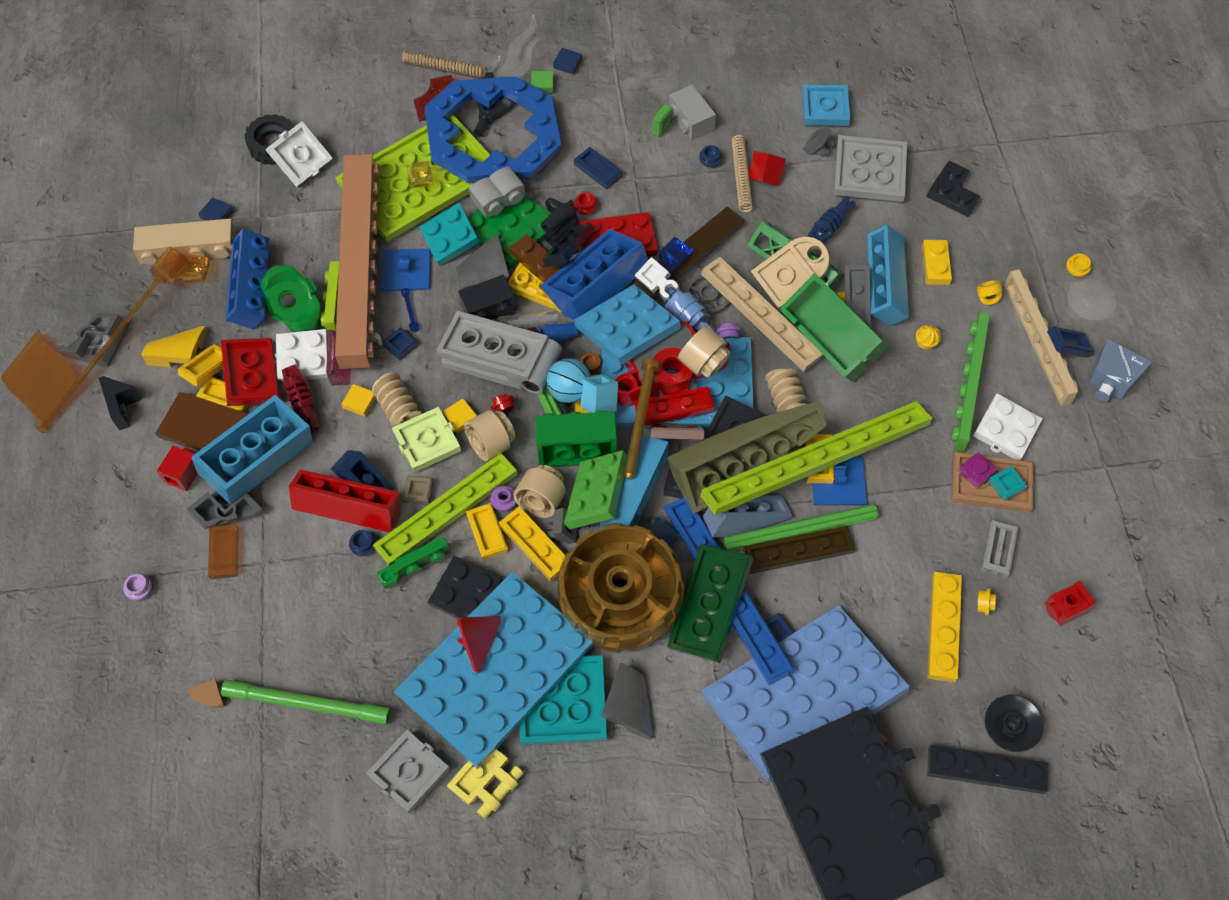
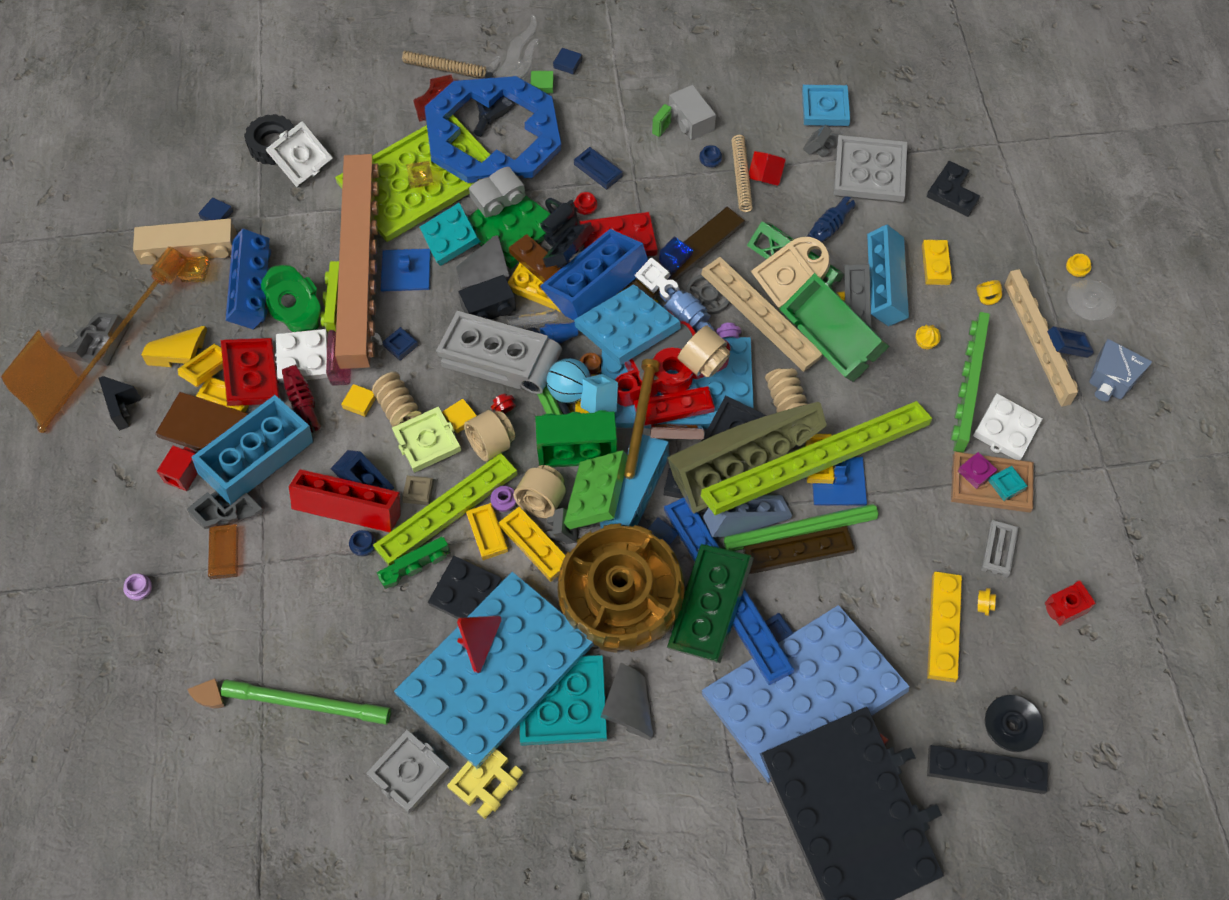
(413, 326): clear blue hinge -> none

